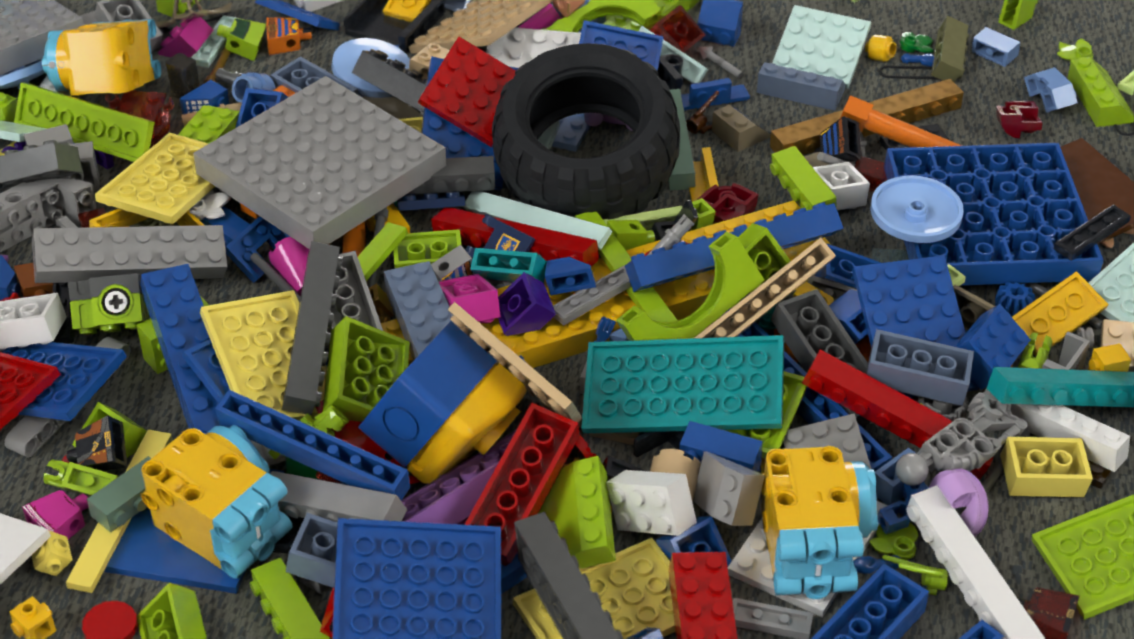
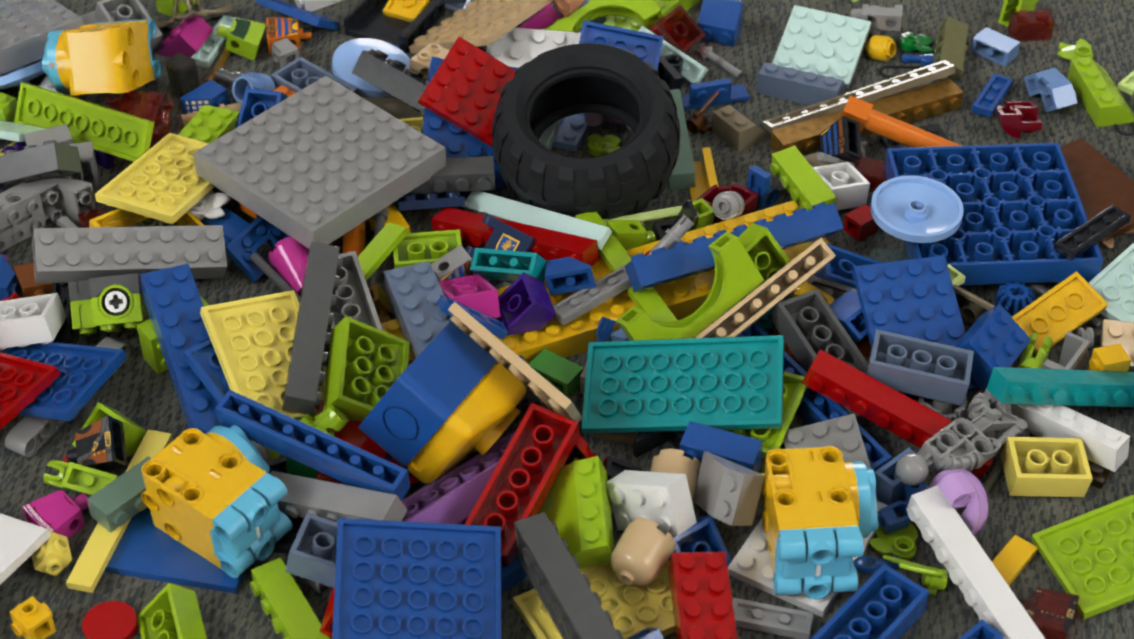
(284, 52): none -> light grey brick
(494, 326): none -> blue tile
(558, 371): none -> bright green brick
(600, 145): none -> lime plate
(641, 552): none -> tan cylinder
(728, 205): none -> light grey head
(759, 182): none -> blue plate
(860, 223): none -> red brick
(870, 93): none -> dark tan plate
(881, 20): none -> light grey hips
(992, 95): none -> blue plate
(1014, 558): none -> yellow tile
(1031, 25): none -> clear red brick

